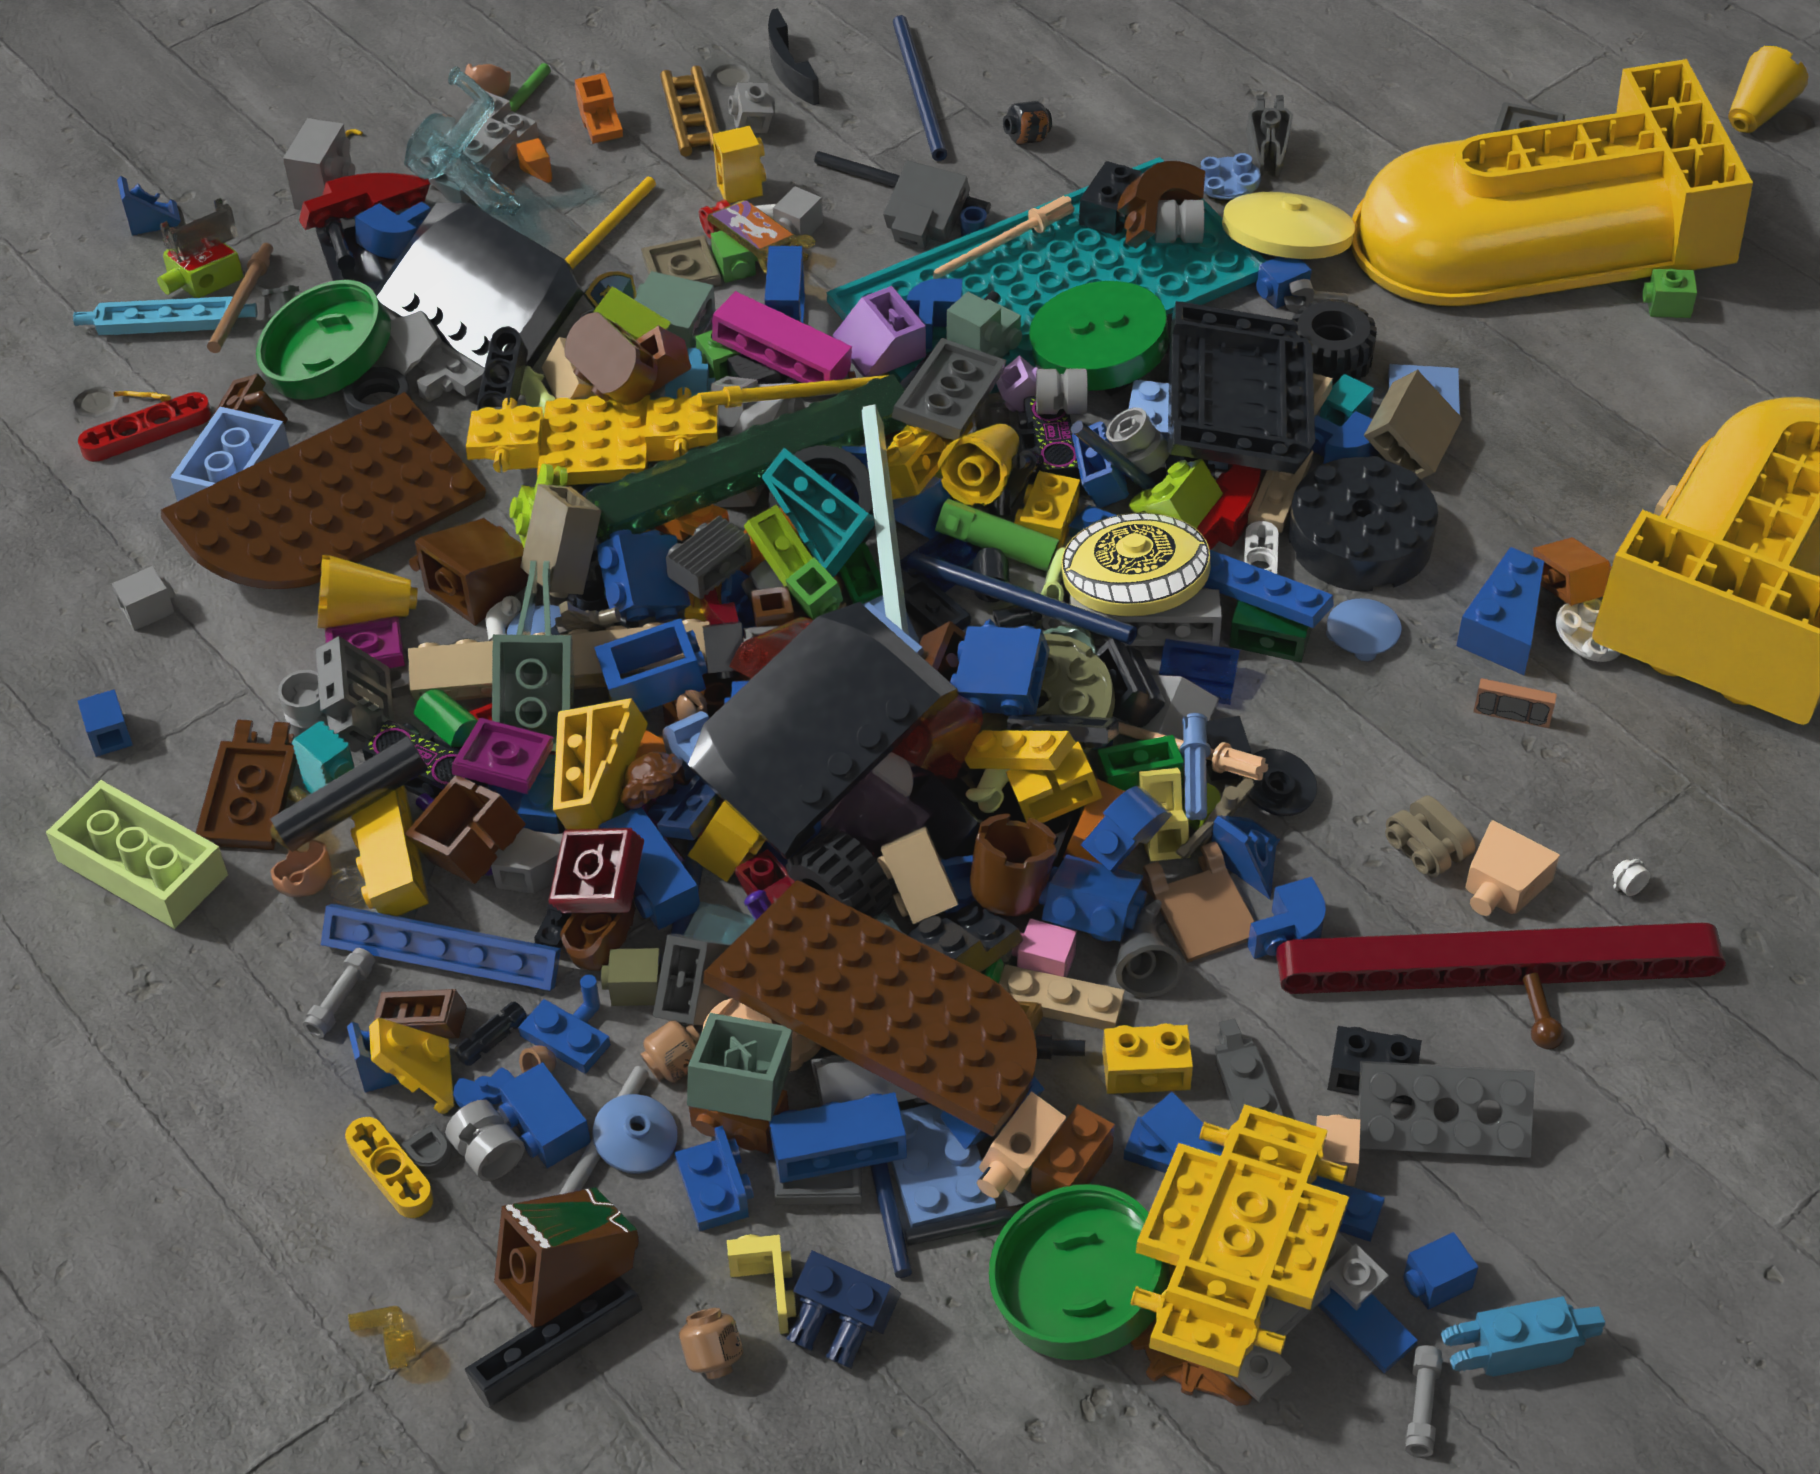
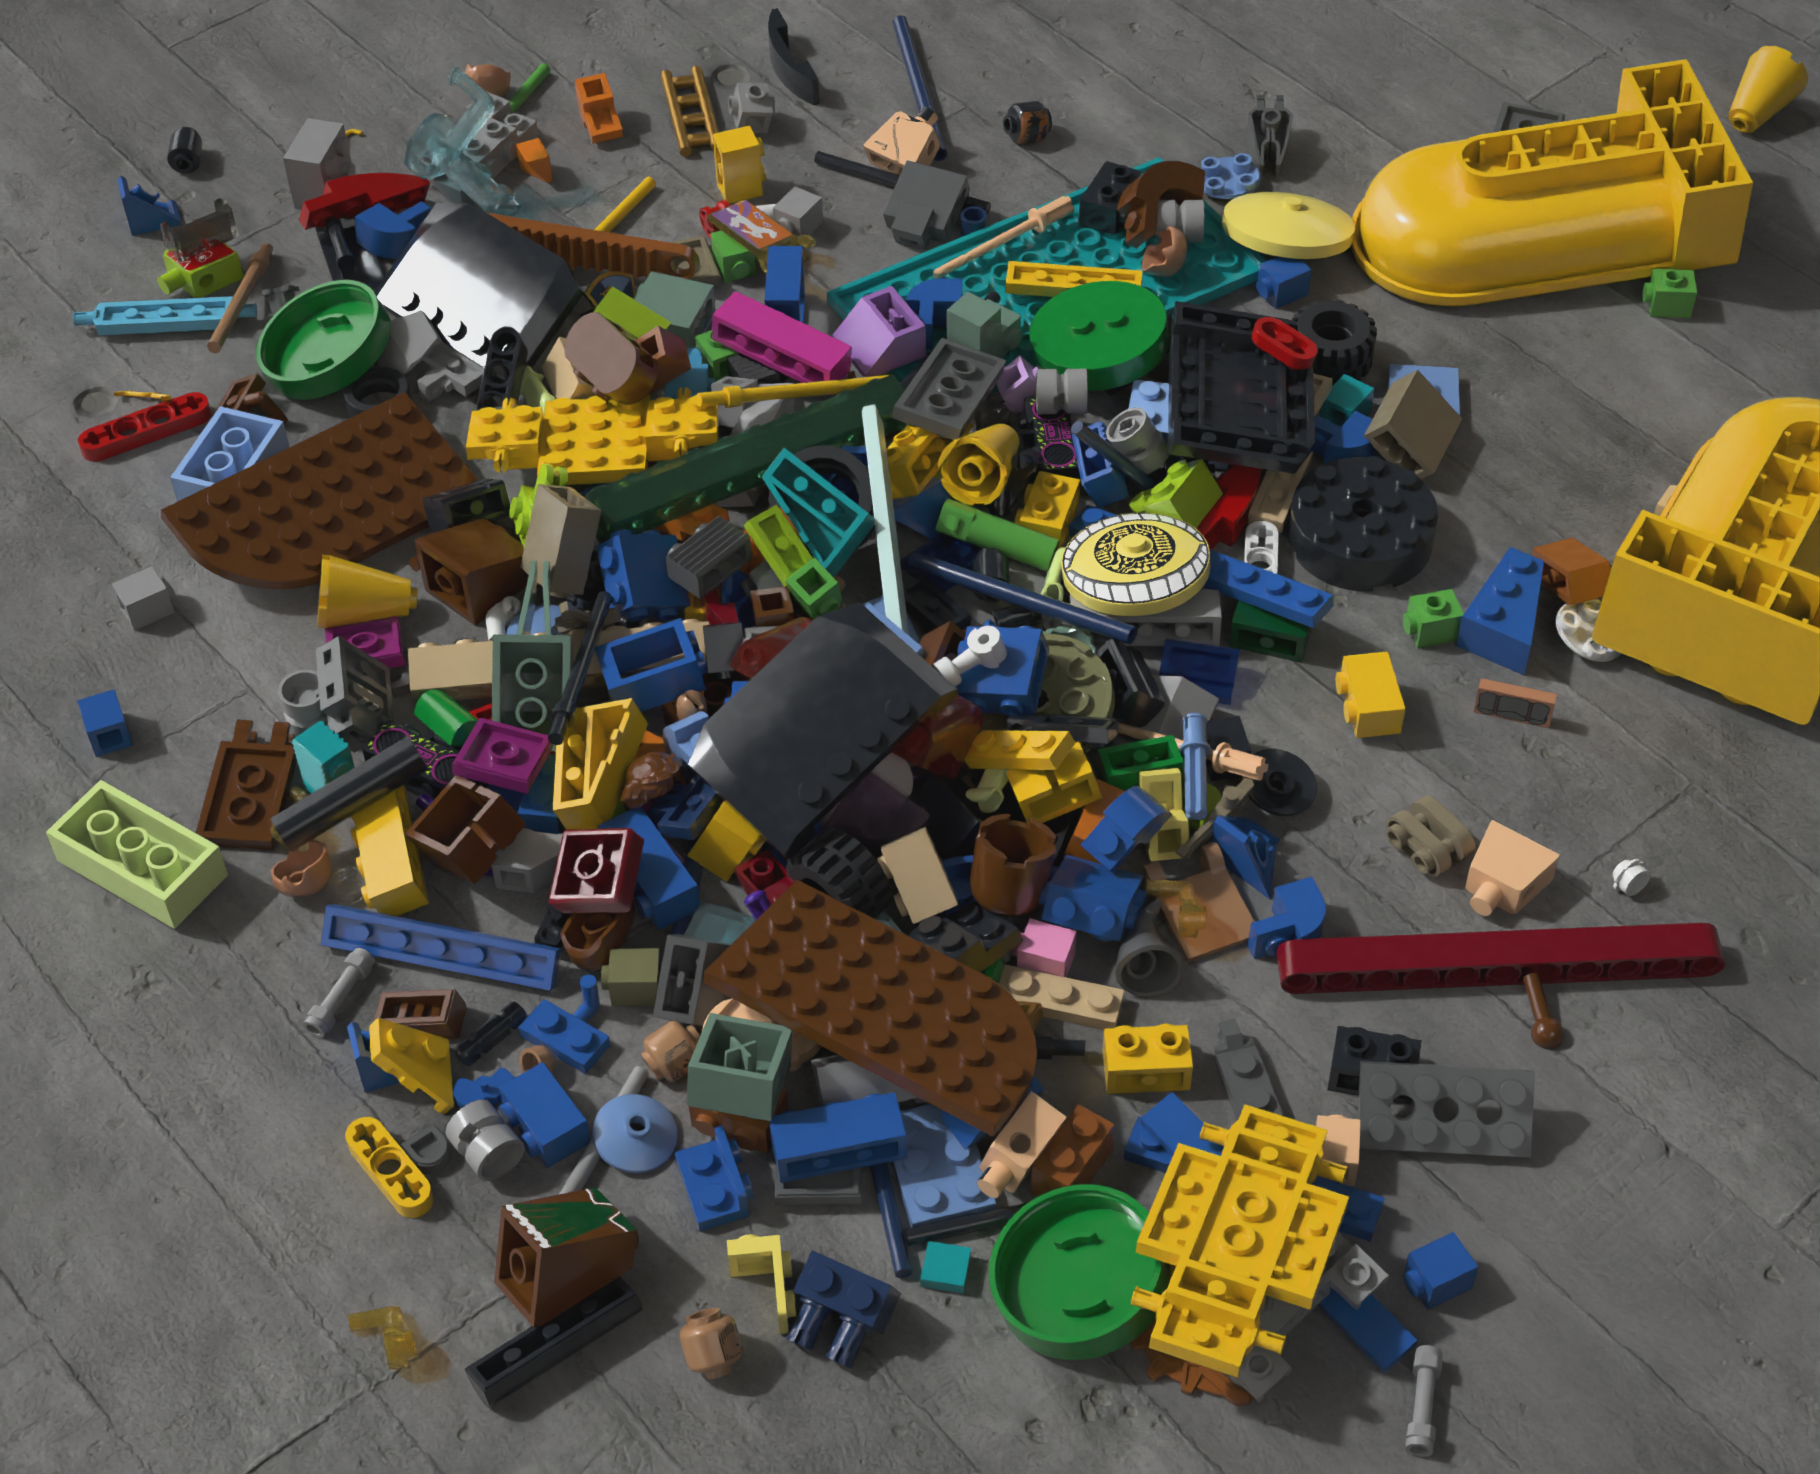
(185, 150): none -> black brick
(466, 504): none -> black brick
(566, 710): none -> black bar
(606, 249): none -> dark orange gear
(861, 576): green brick -> none
(903, 140): none -> light nougat torso
(945, 1267): none -> teal tile
(984, 648): none -> white leg
(1053, 279): none -> yellow plate
(1167, 256): none -> nougat hair
(1190, 915): none -> clear yellow plate
(1284, 343): none -> red plate
(1306, 295): flat silver bar -> none
(1363, 627): medium blue dish -> none
(1370, 694): none -> yellow brick
(1433, 618): none -> bright green brick
(1523, 1336): dark azure hinge -> none

